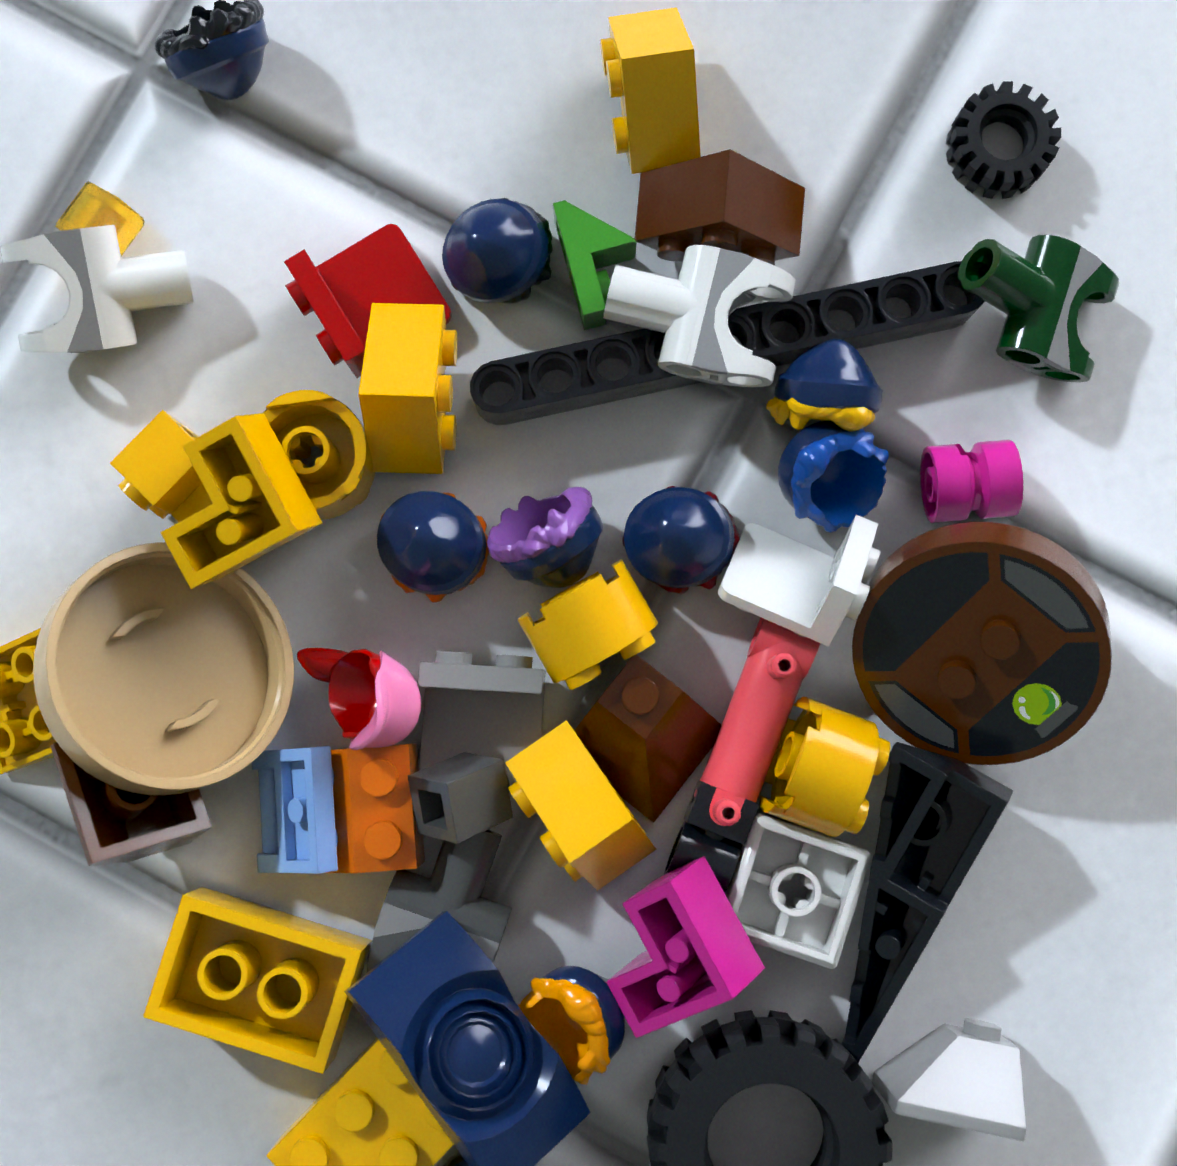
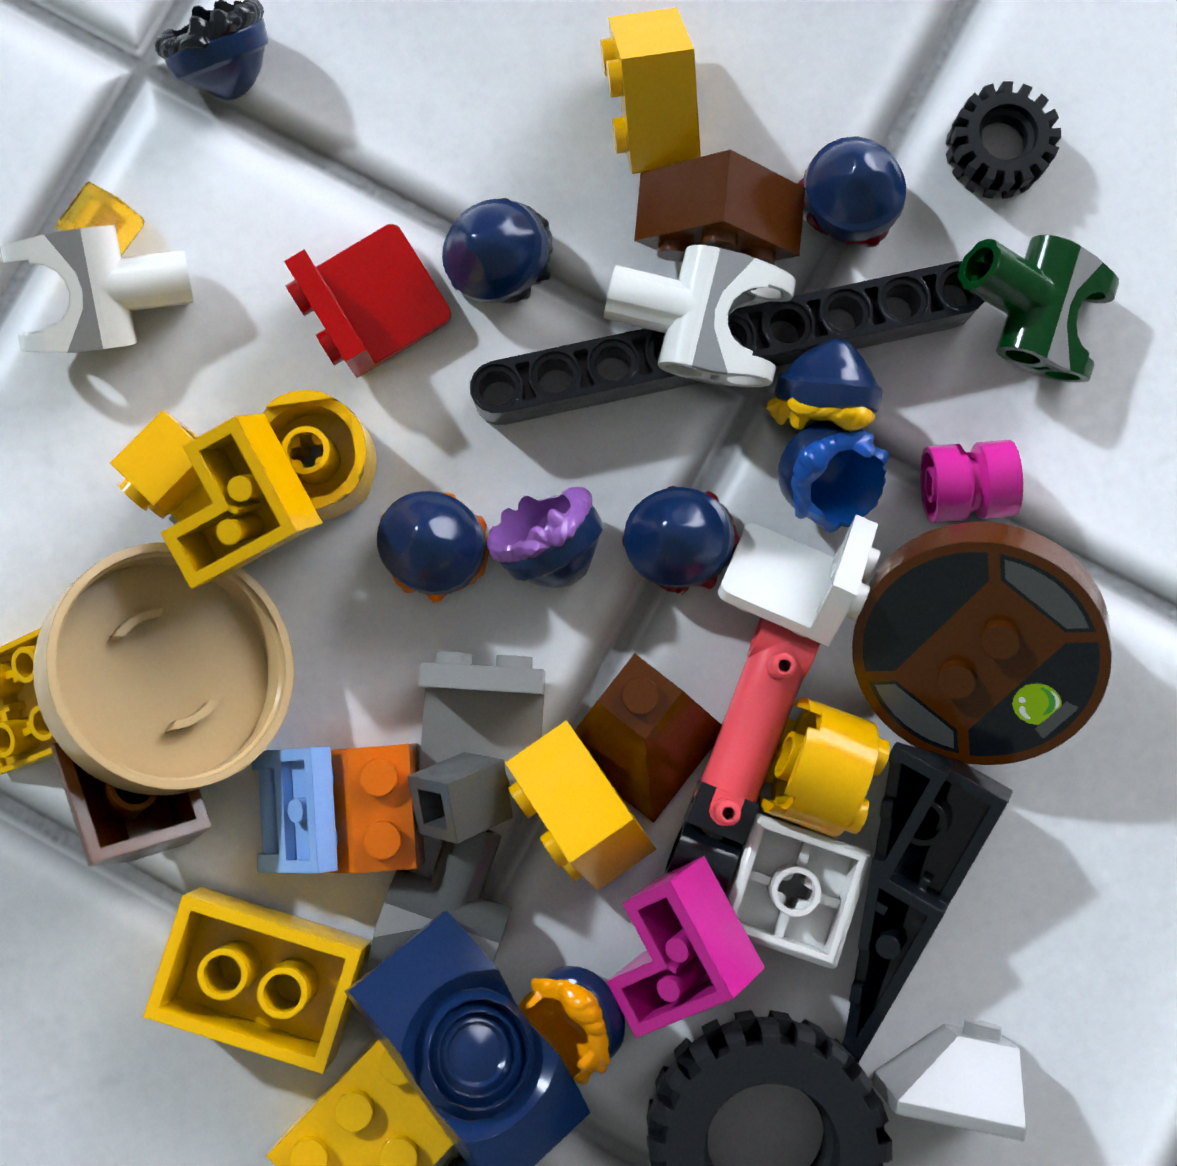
(367, 693): hair -> none
(407, 389): yellow brick -> none
(588, 246): bright green slope -> none
(590, 625): yellow brick -> none
(854, 191): none -> dark blue hair

